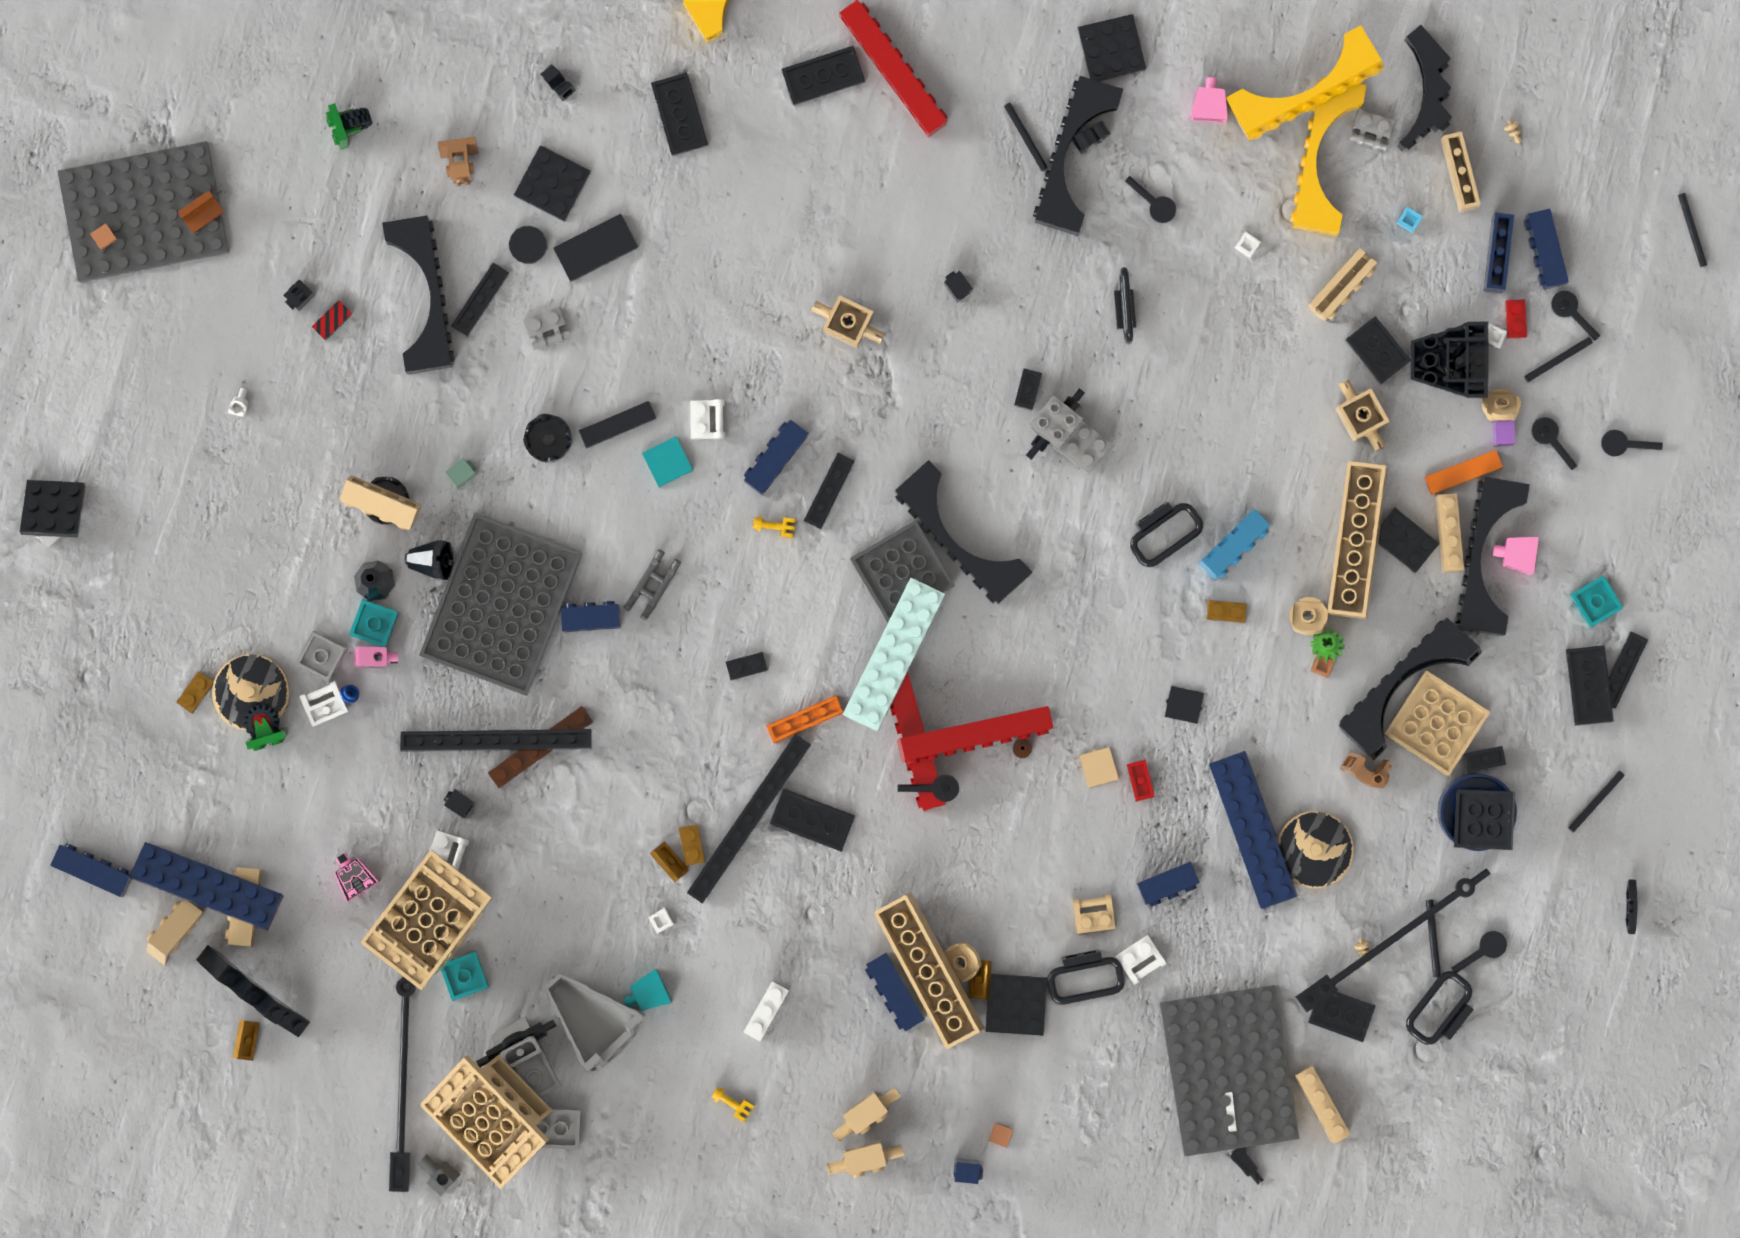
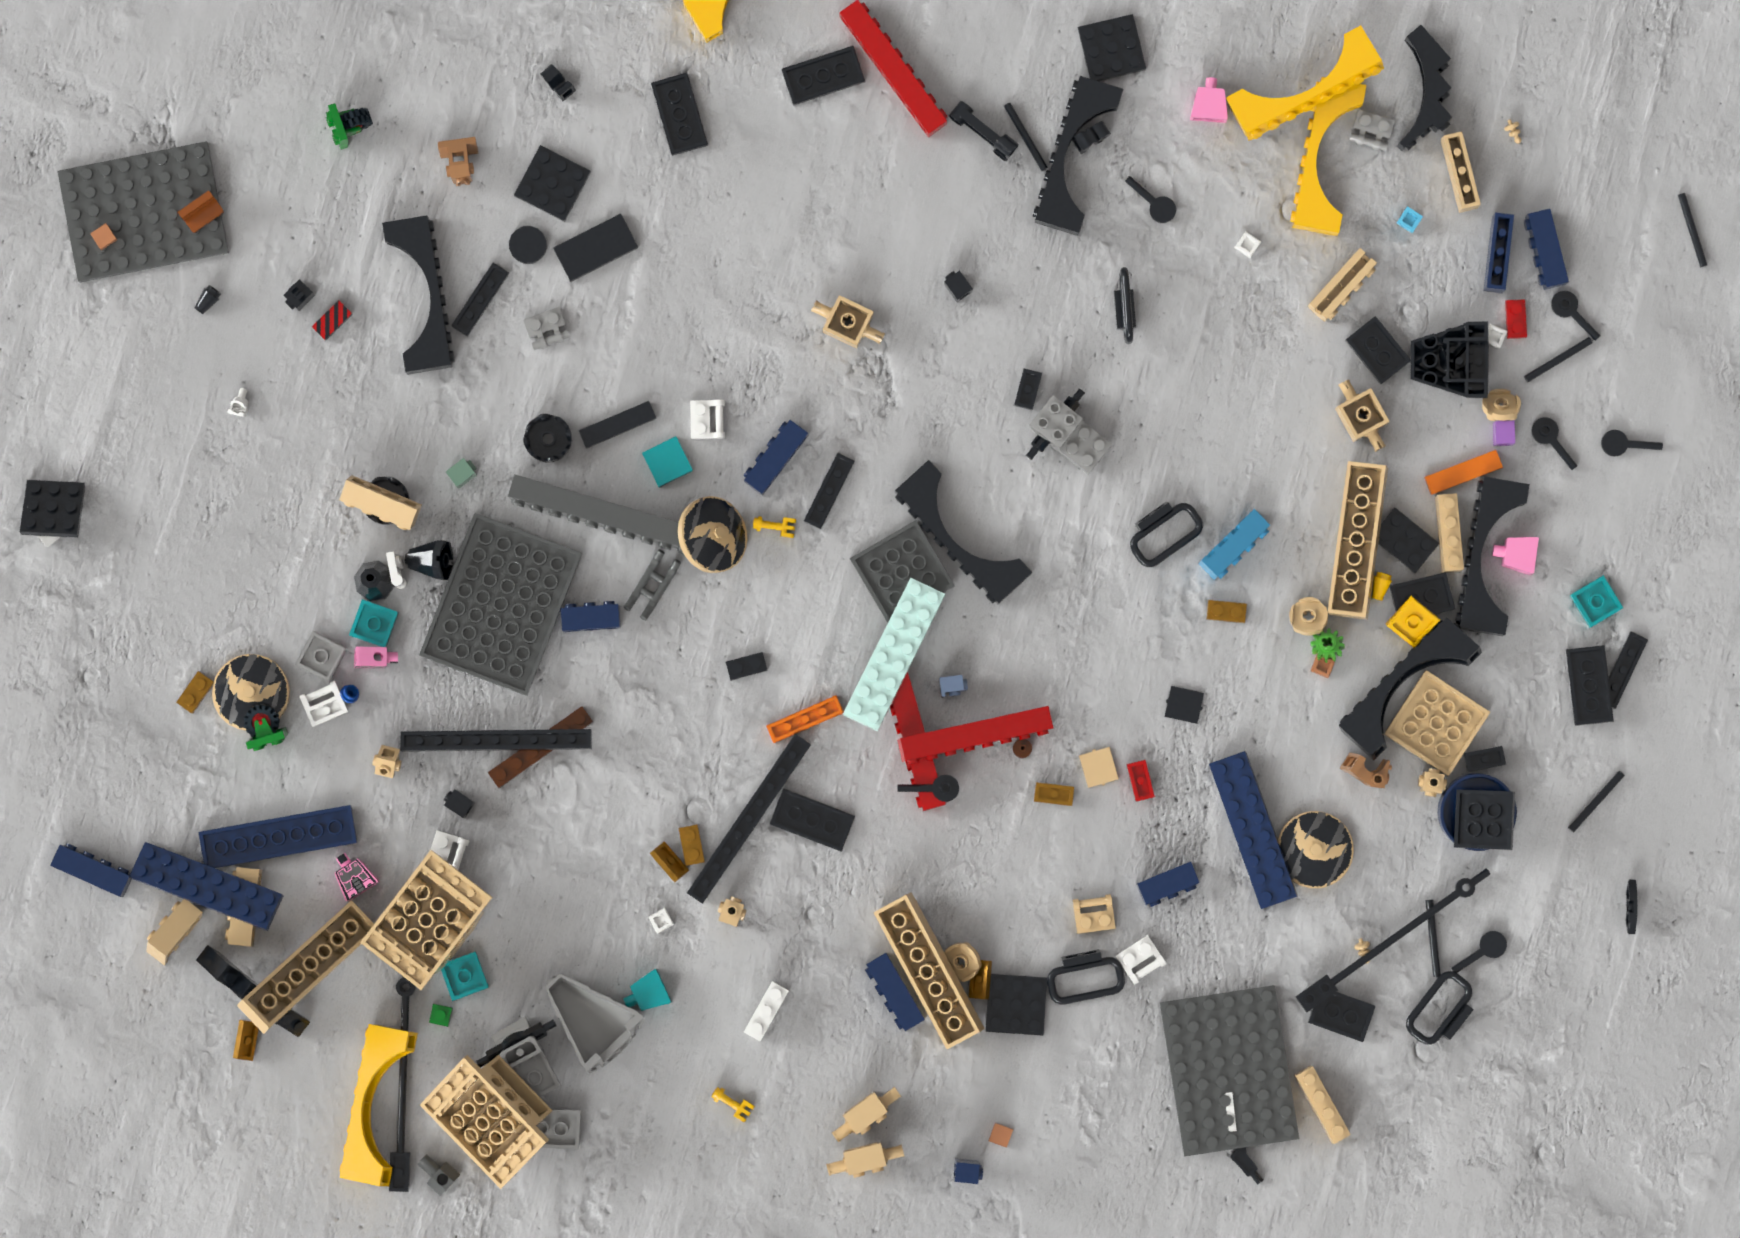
(207, 299): none -> black cone
(278, 837): none -> dark blue plate
(306, 967): none -> tan brick
(361, 1156): none -> yellow arch
(387, 761): none -> tan brick
(395, 565): none -> white plate
(440, 1015): none -> green plate
(594, 512): none -> dark grey brick
(712, 534): none -> dish
(726, 917): none -> tan brick
(952, 685): none -> sand blue brick
(1003, 146): none -> black piece
(1054, 794): none -> pearl gold plate
(1380, 585): none -> yellow cone
(1412, 621): none -> yellow tile
(1425, 785): none -> tan brick
(1429, 591): none -> black plate

